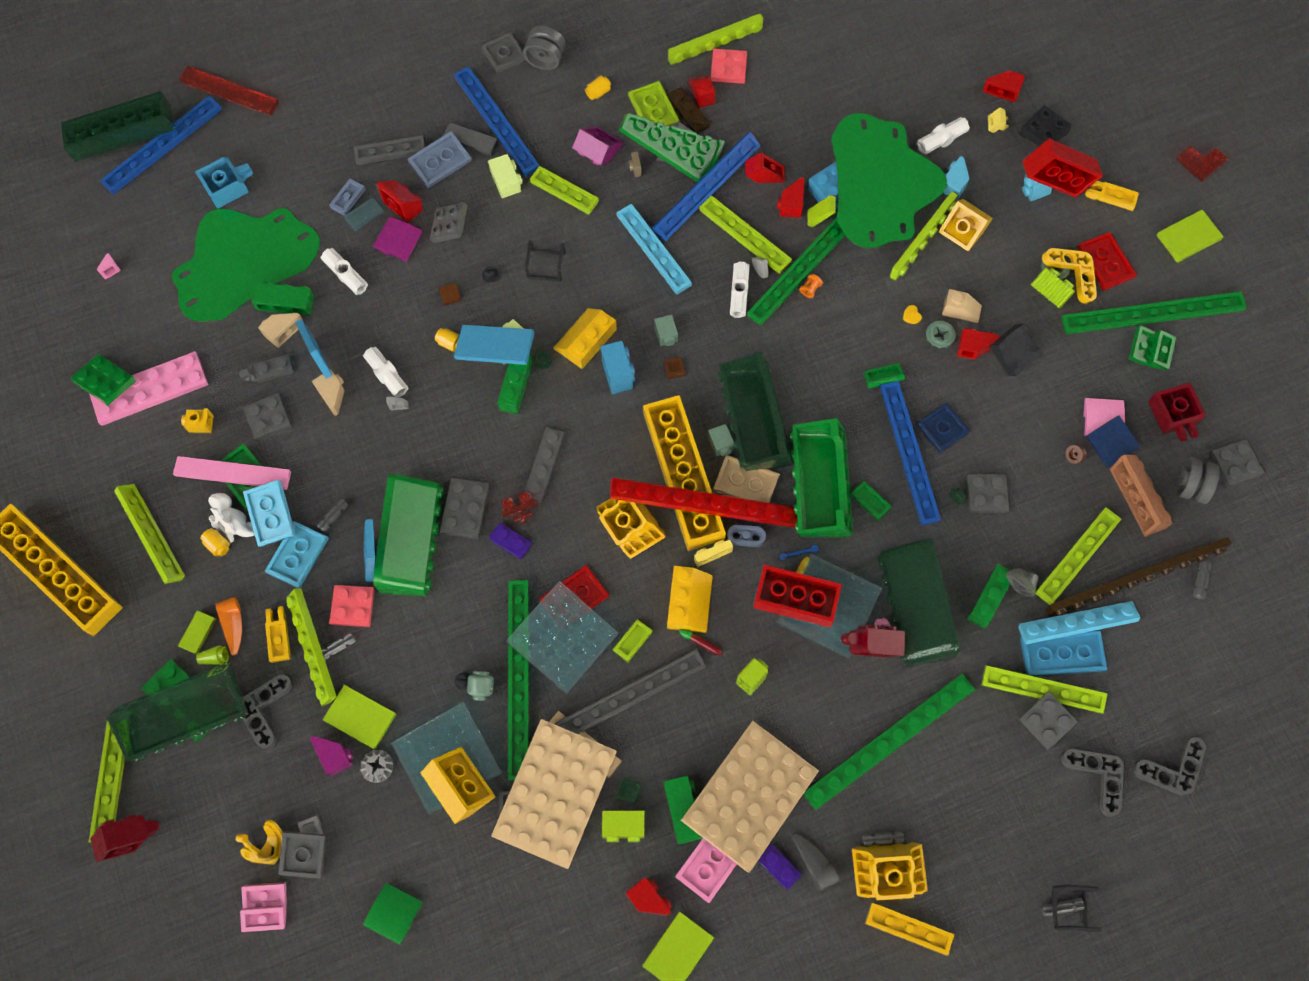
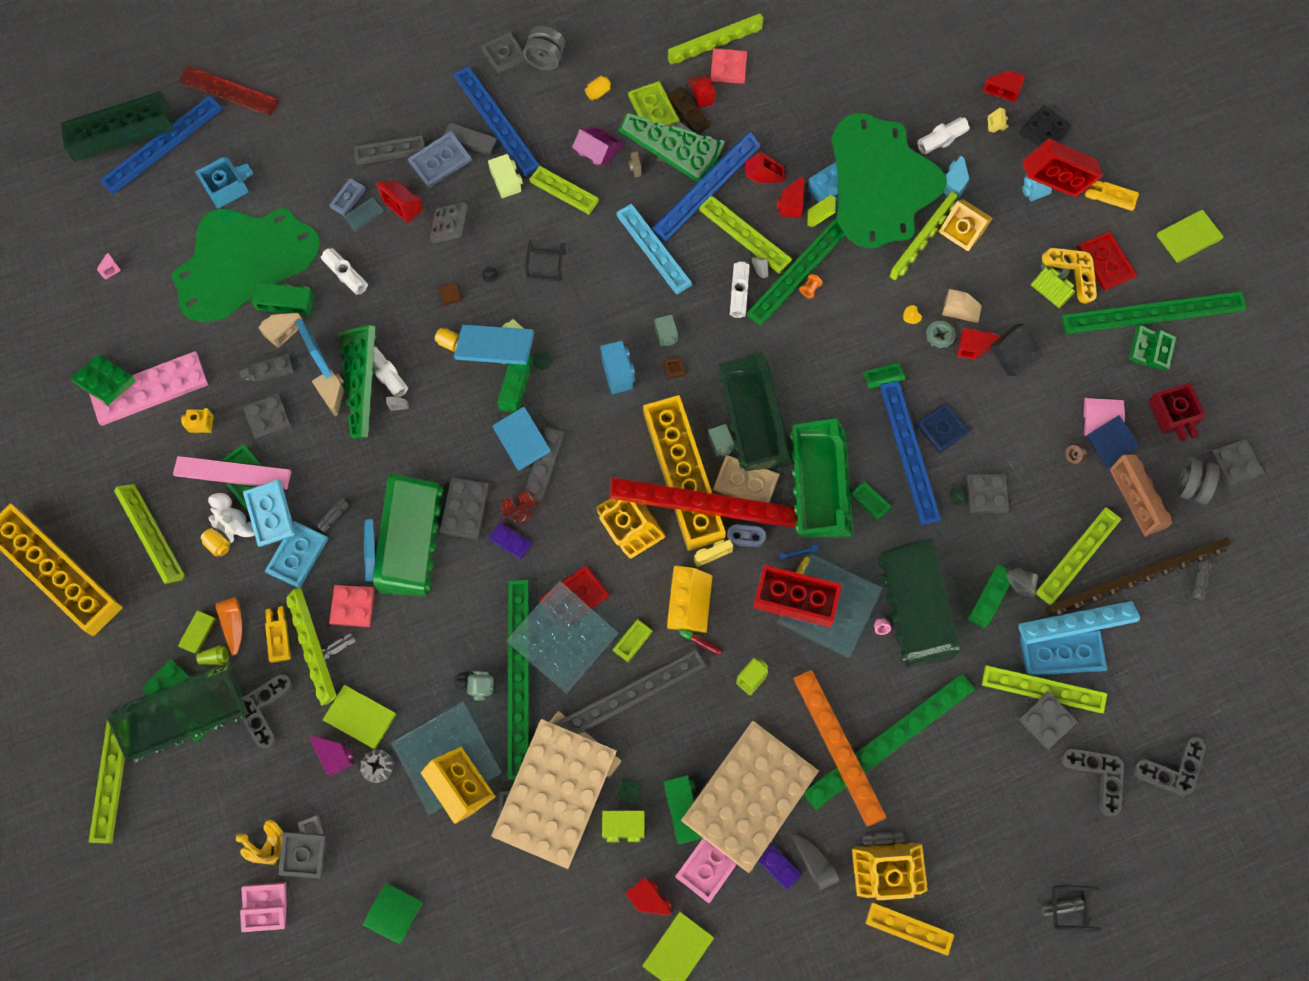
(121, 837): dark red hinge -> none
(357, 376): none -> green wing
(397, 239): magenta slope -> none
(521, 438): none -> dark azure tile
(586, 337): yellow slope -> none
(839, 748): none -> orange plate
(875, 641): dark red hinge -> none
(1202, 166): clear red plate -> none

